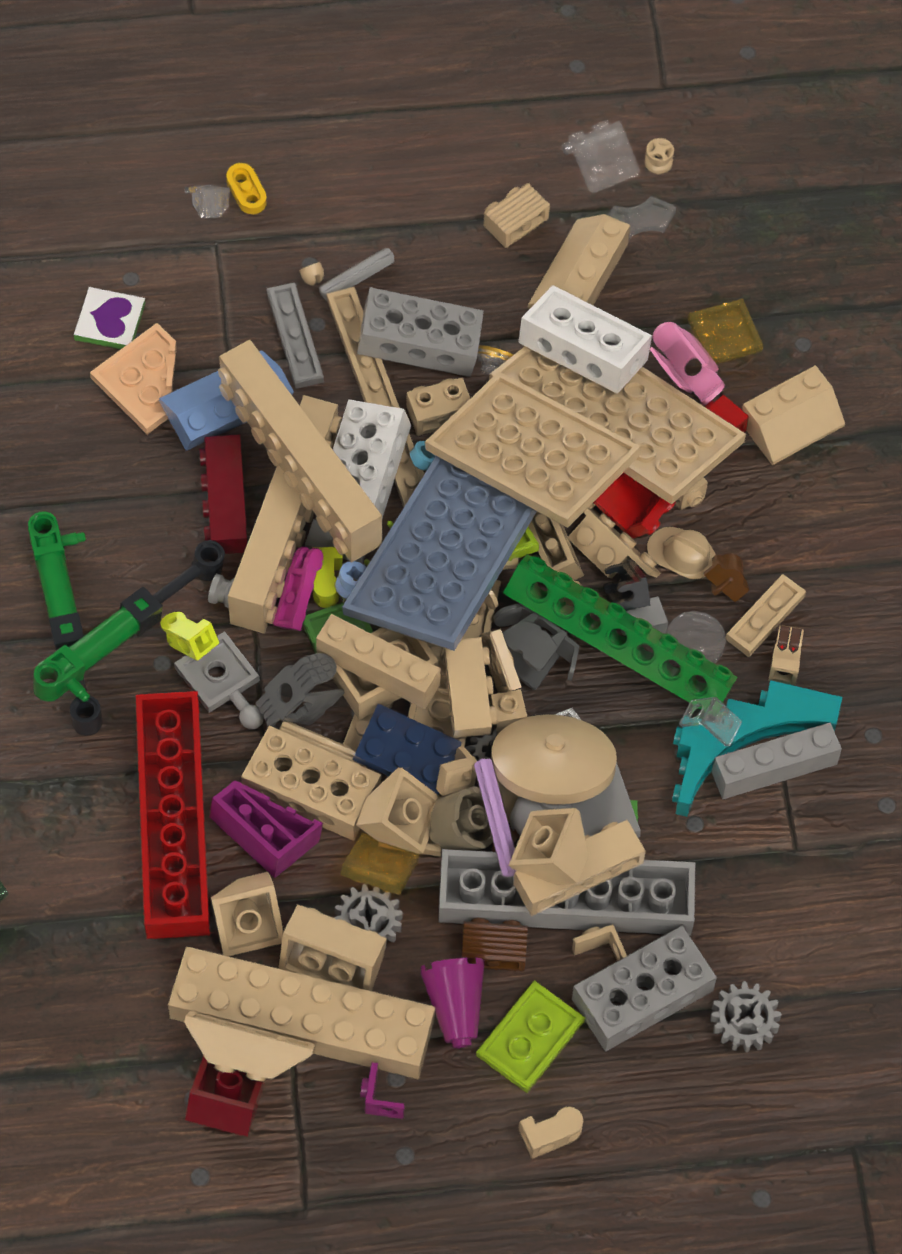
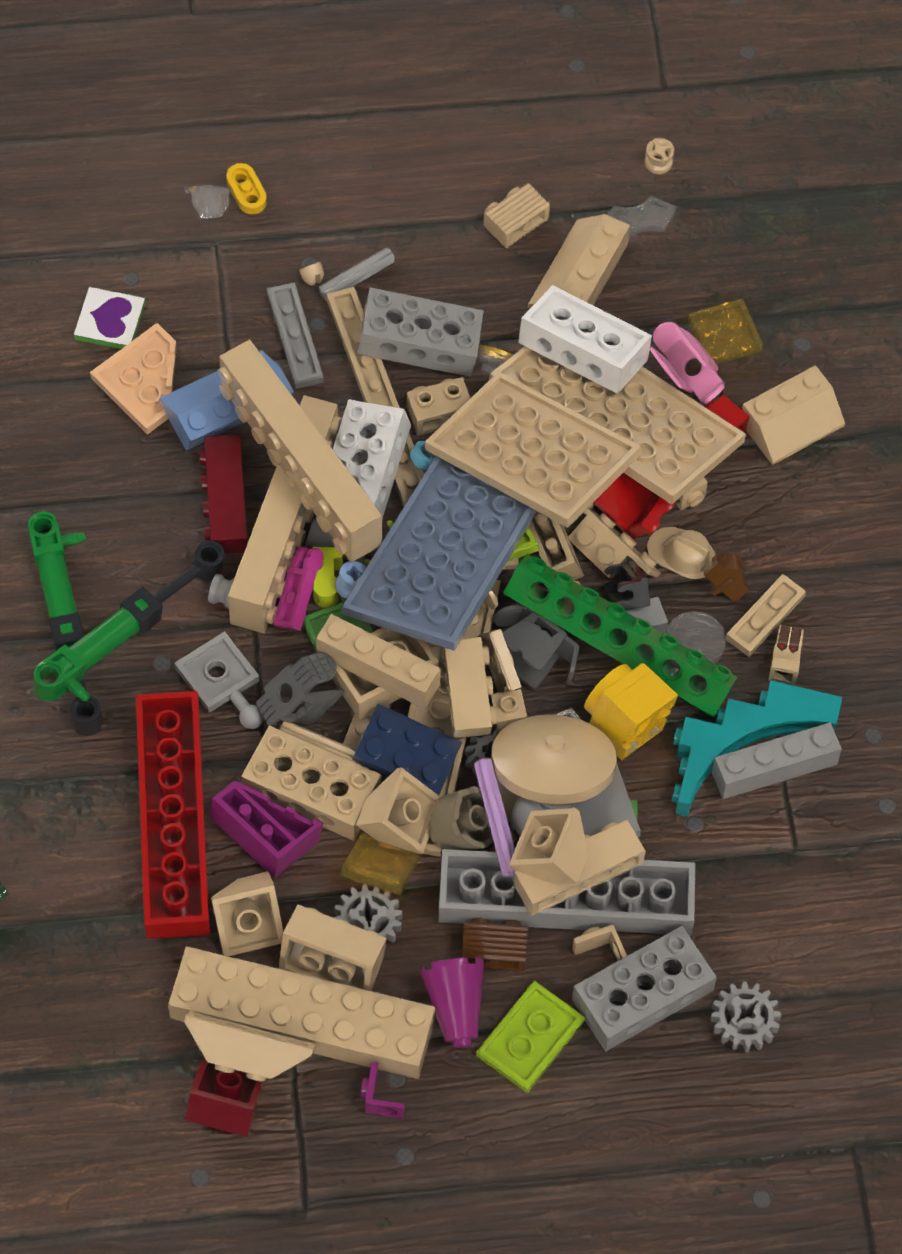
(189, 637): neon yellow leg -> none
(457, 774): tan bracket -> none
(552, 1132): tan leg -> none
(602, 155): clear bracket -> none
(630, 707): none -> yellow piece
(714, 717): clear bracket -> none

